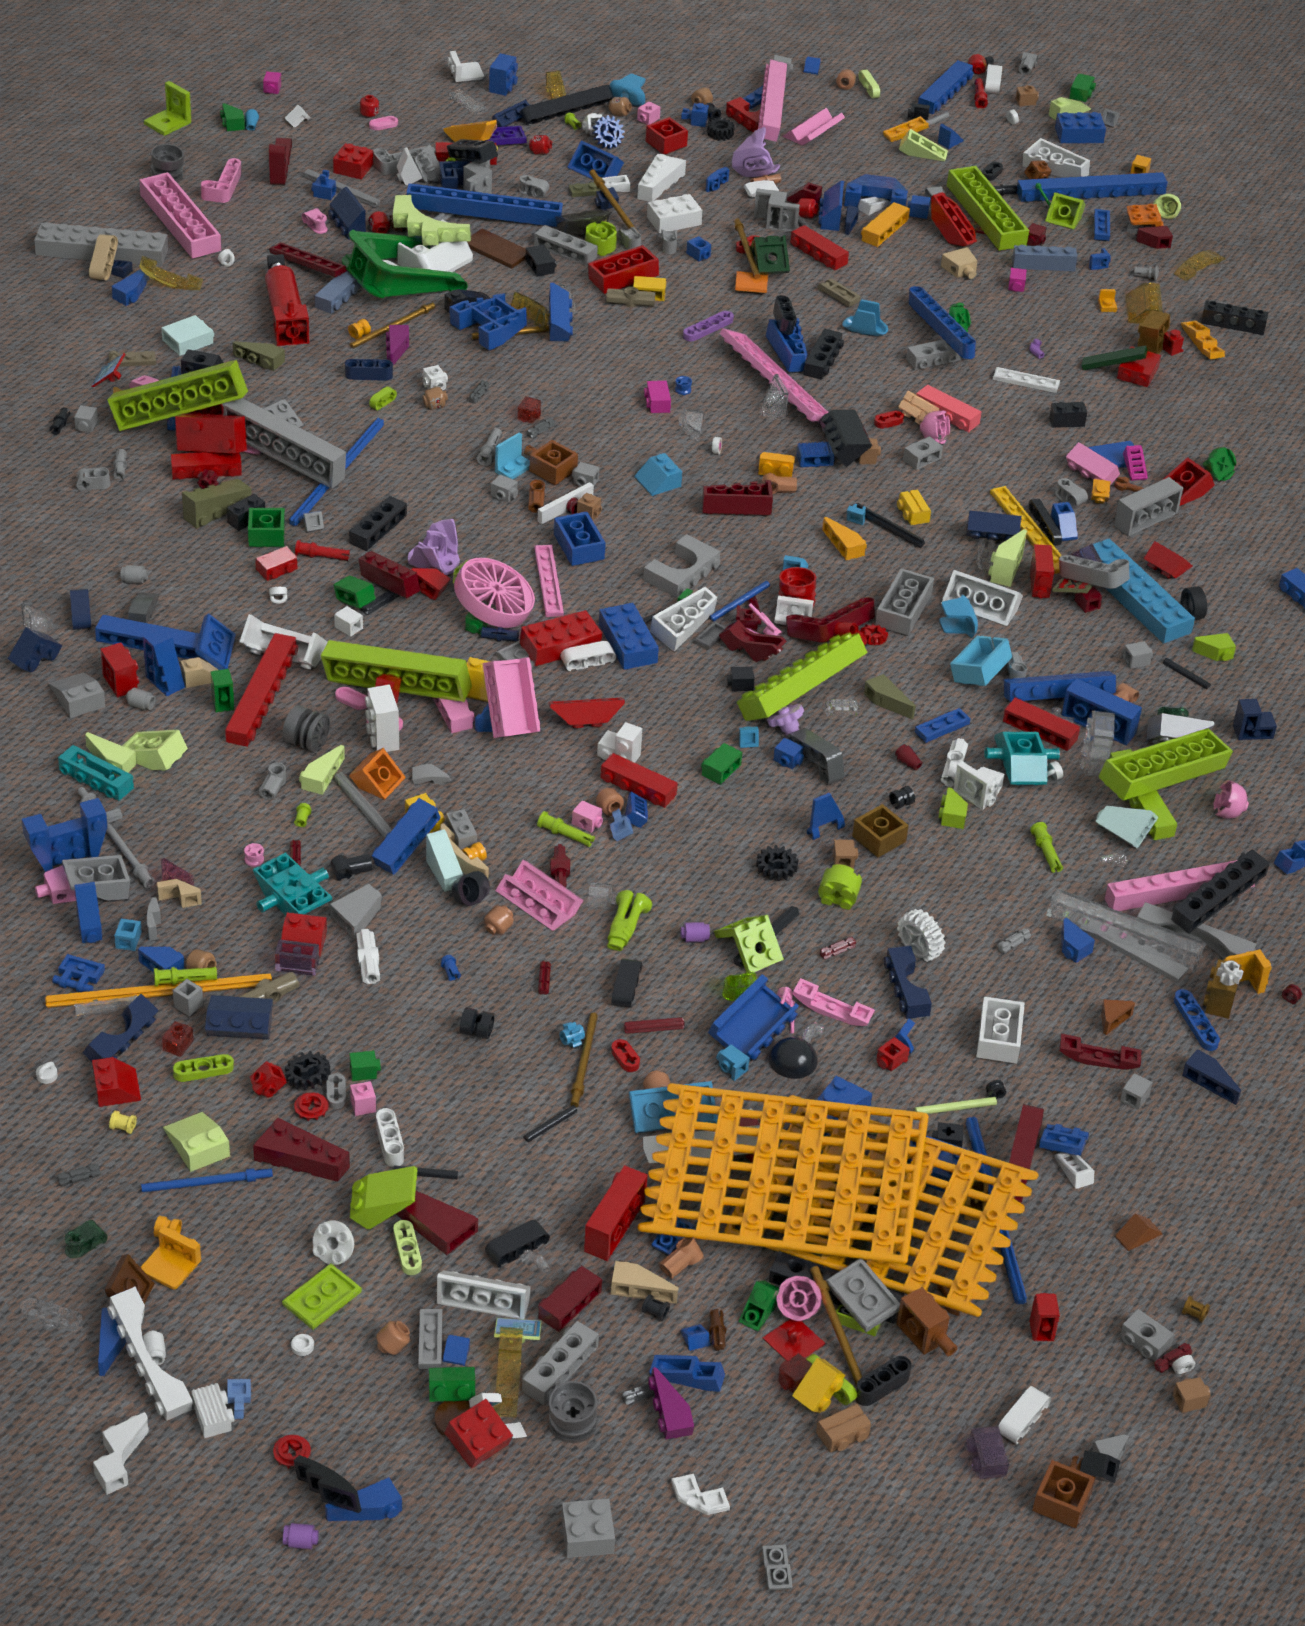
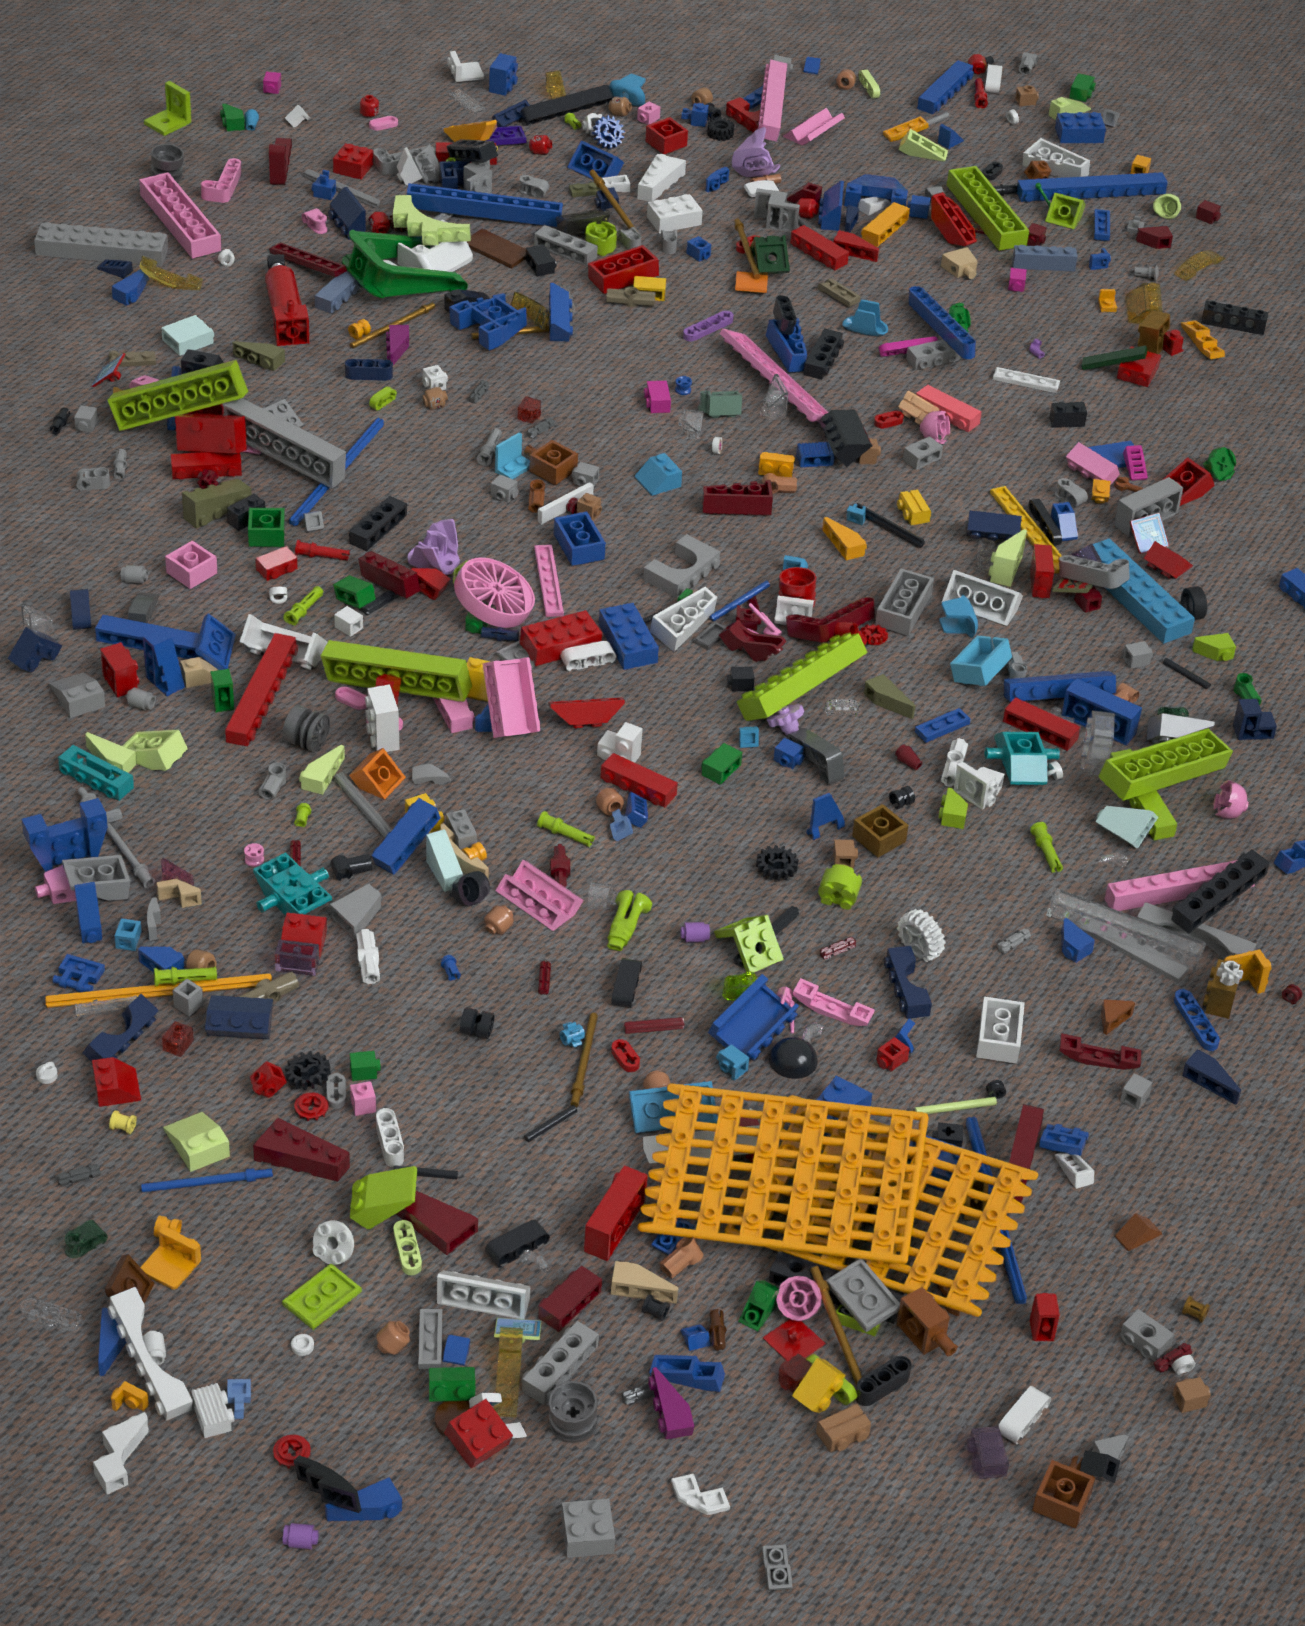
(103, 257): tan beam -> none
(130, 1395): none -> light orange bracket
(189, 1075): lime beam -> none
(191, 564): none -> bright pink brick
(300, 609): none -> lime pin
(587, 816): bright pink brick -> none
(720, 403): none -> sand green hinge
(856, 246): none -> red slope
(896, 348): none -> dark pink beam
(918, 110): black bracket -> none
(1144, 215): orange bracket -> none
(1148, 530): none -> piece
(1208, 212): none -> dark red brick
(1244, 687): none -> green piece

